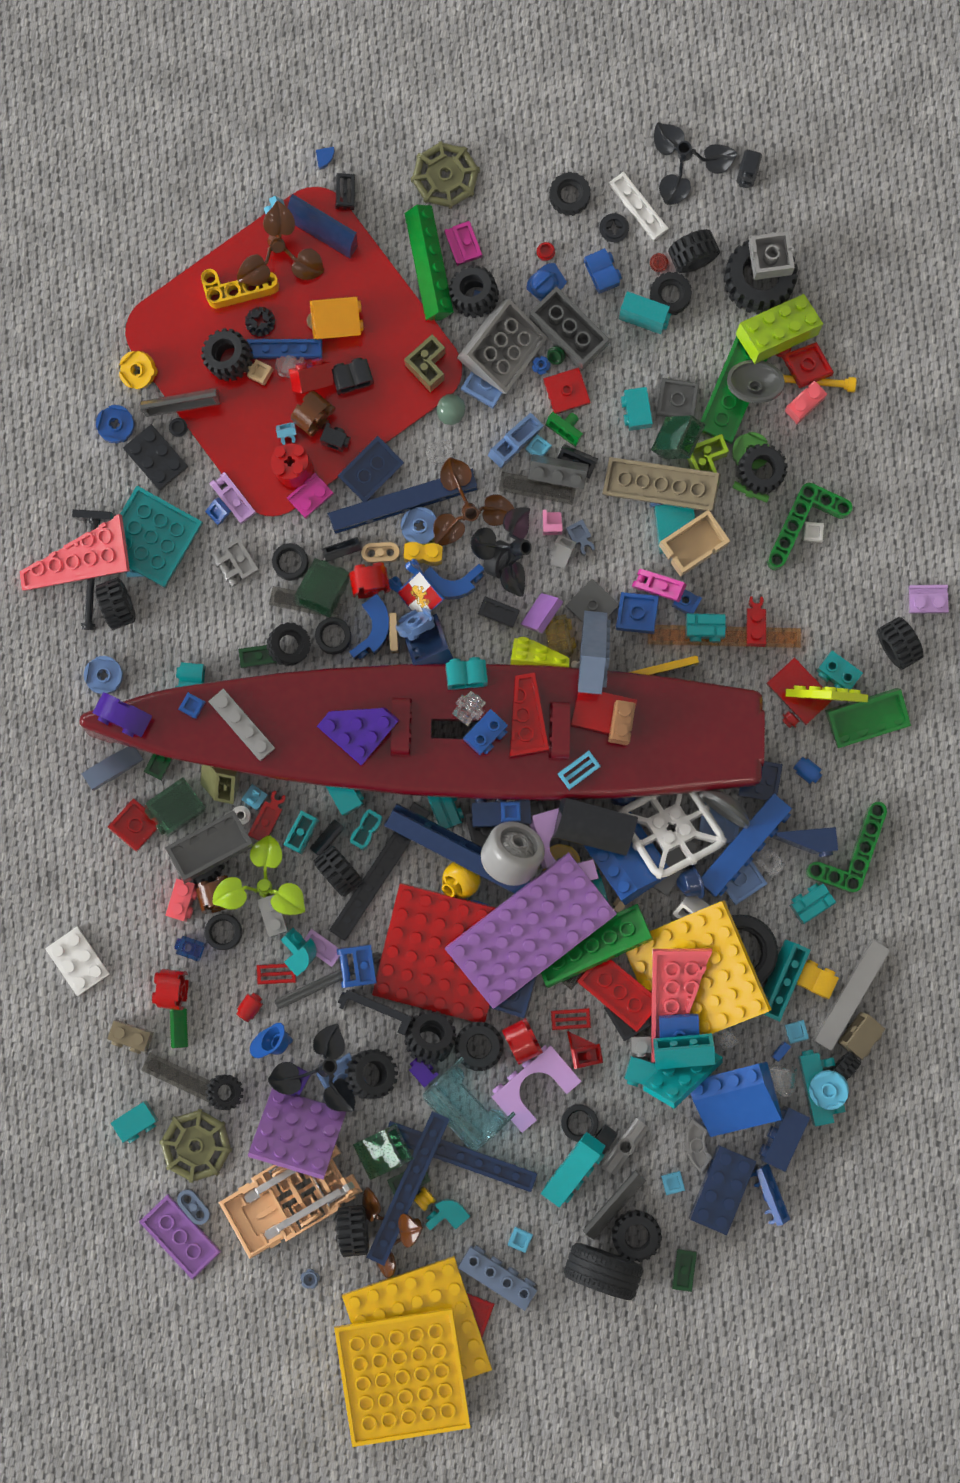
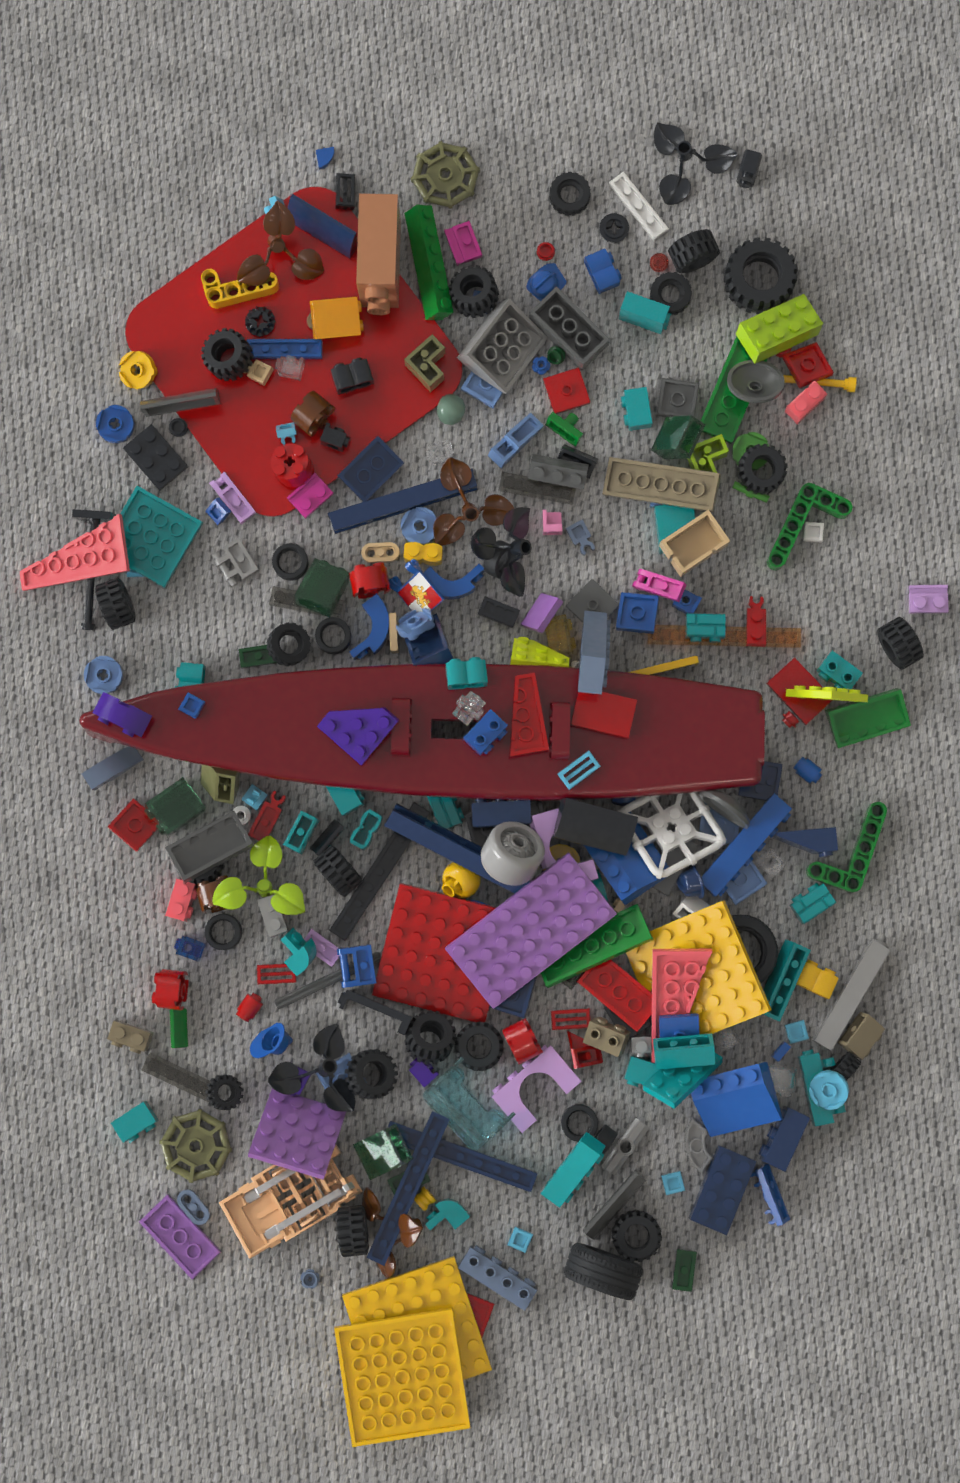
(77, 961): white plate -> none
(158, 766): dark green plate -> none
(241, 725): light grey plate -> none
(311, 376): red brick -> none
(341, 549): black tile -> none
(378, 252): none -> nougat brick
(510, 812): blue tile -> none
(538, 446): medium azure tile -> none
(562, 551): light grey brick -> none
(607, 1036): none -> dark tan brick
(621, 722): medium nougat brick -> none
(771, 255): light grey brick -> none

